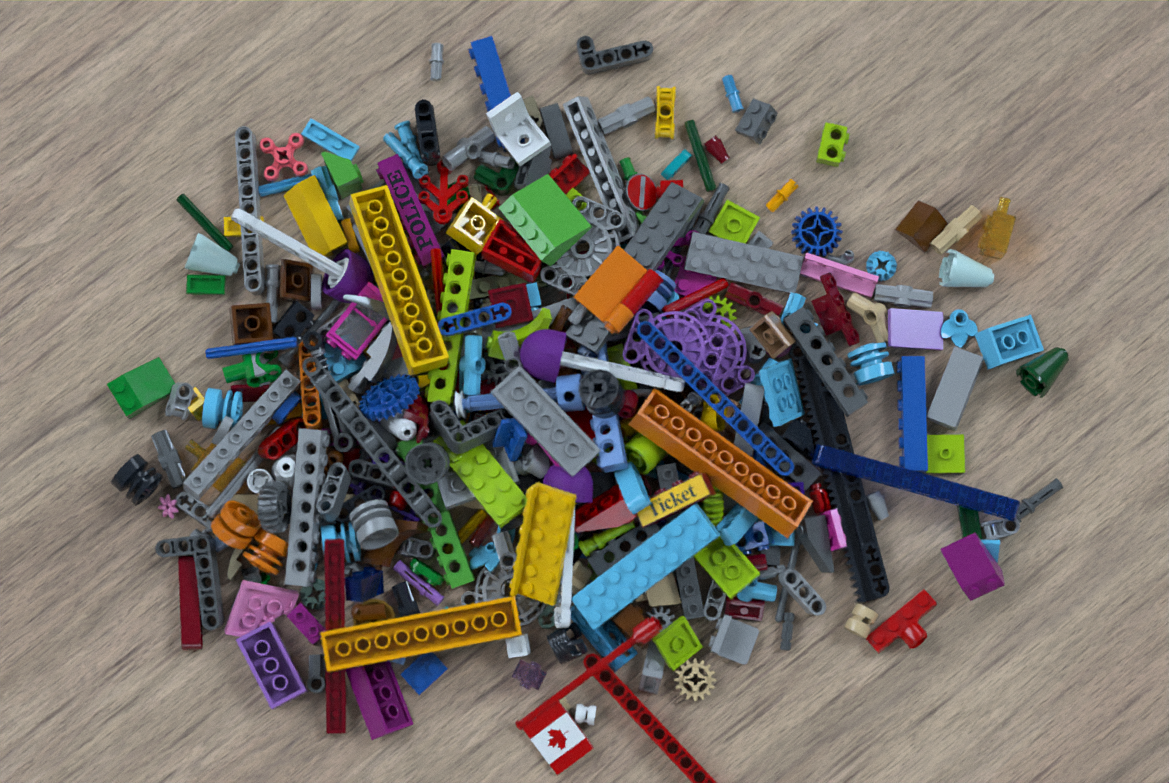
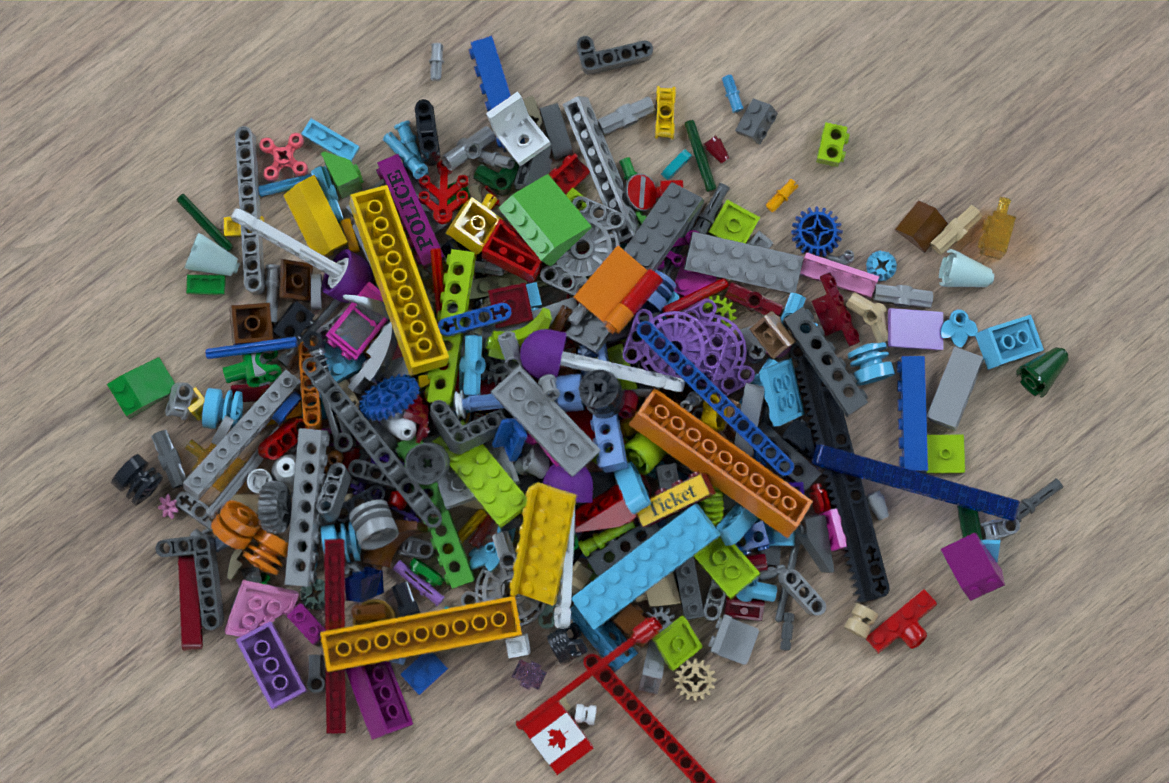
(549, 387): none -> light grey bush

